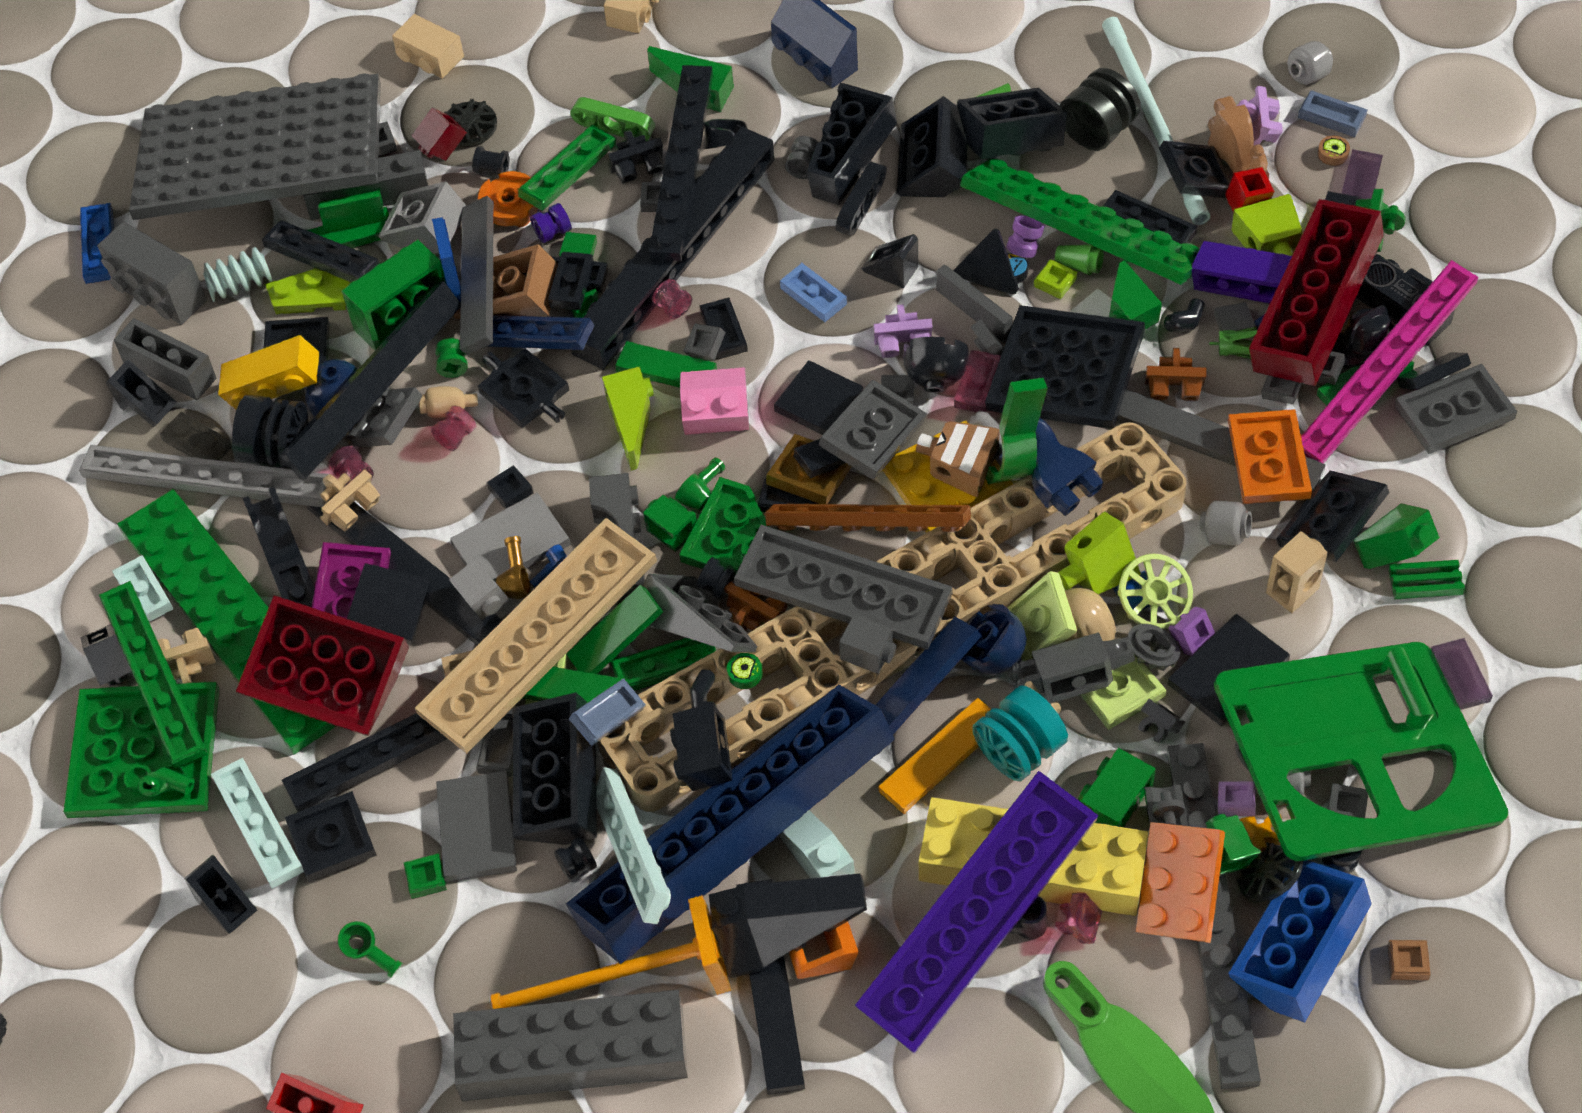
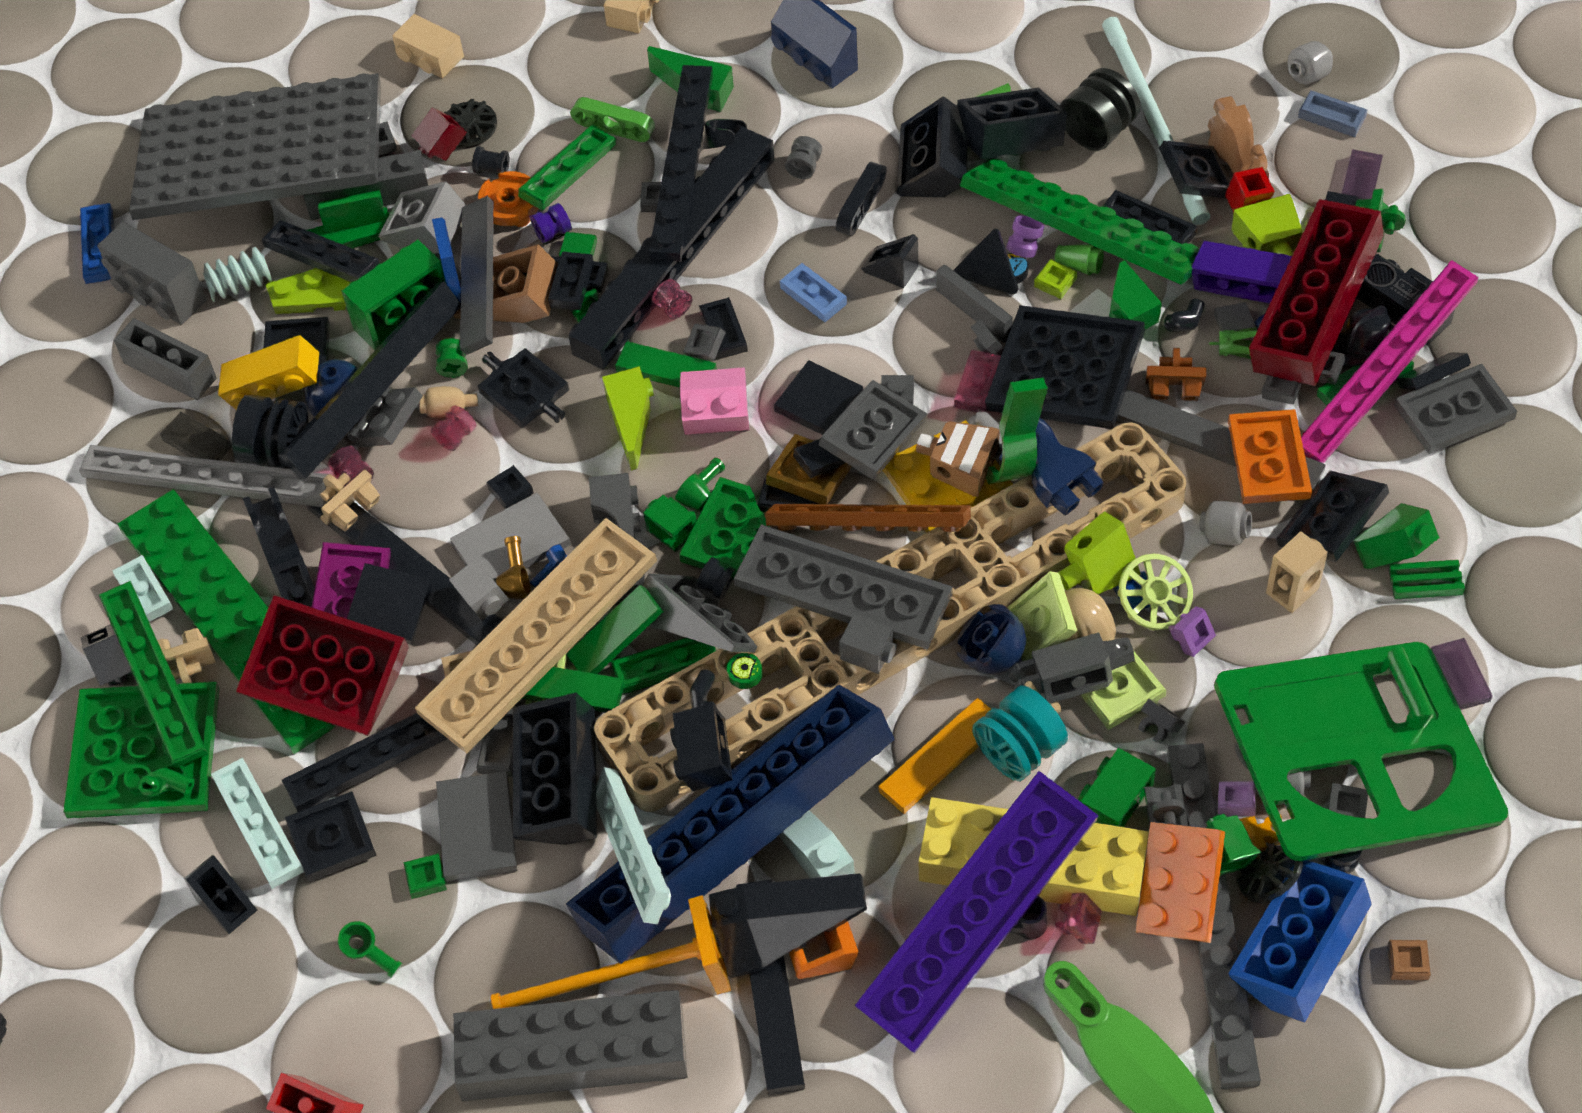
(142, 394): black slope -> none
(541, 332): dark blue tile -> none
(575, 859): black wheel -> none
(607, 712): sand blue tile -> none
(635, 152): black hips -> none
(749, 610): dark orange hips -> none
(850, 139): black wedge -> none
(900, 328): lavender hips -> none
(927, 672): dark blue tile -> none
(934, 363): black cylinder -> none
(1163, 643): dark grey gear -> none
(1230, 648): black tile -> none
(1262, 111): lavender hips -> none
(1333, 150): medium nougat tile -> none

